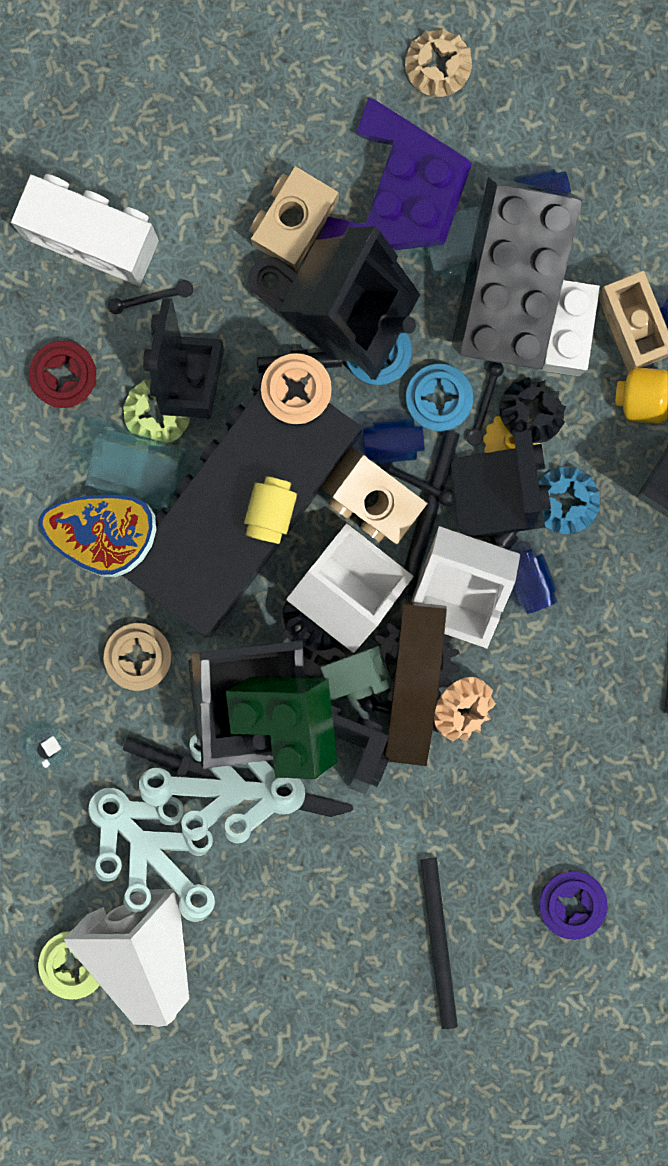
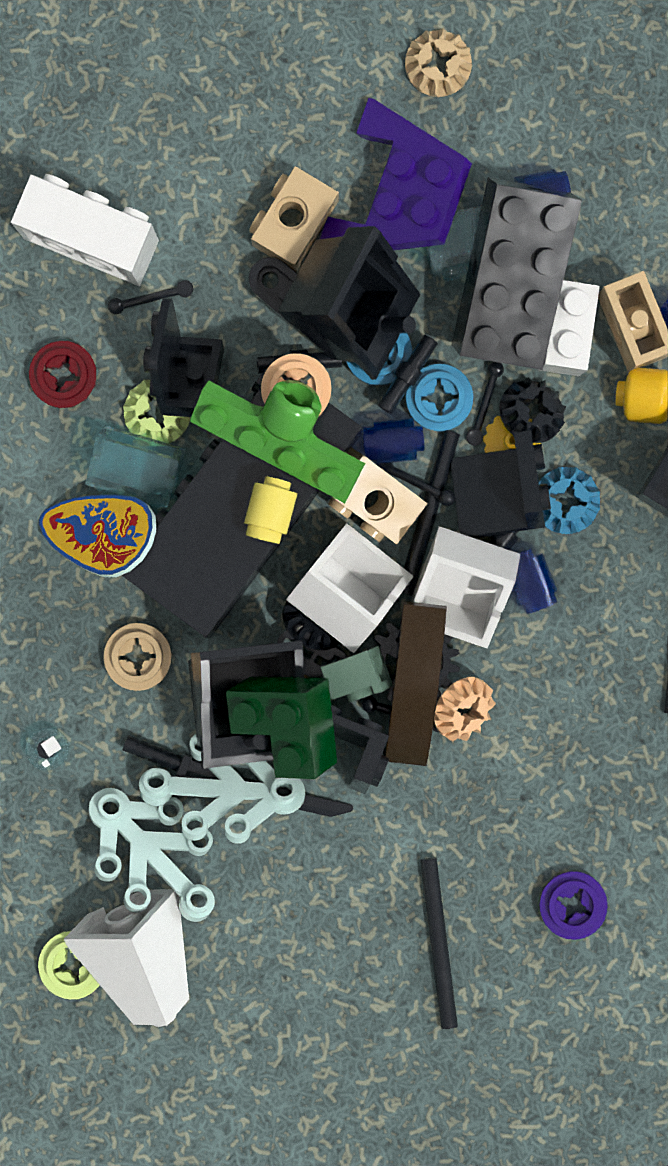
(280, 434): none -> bright green plate
(407, 374): none -> black bar

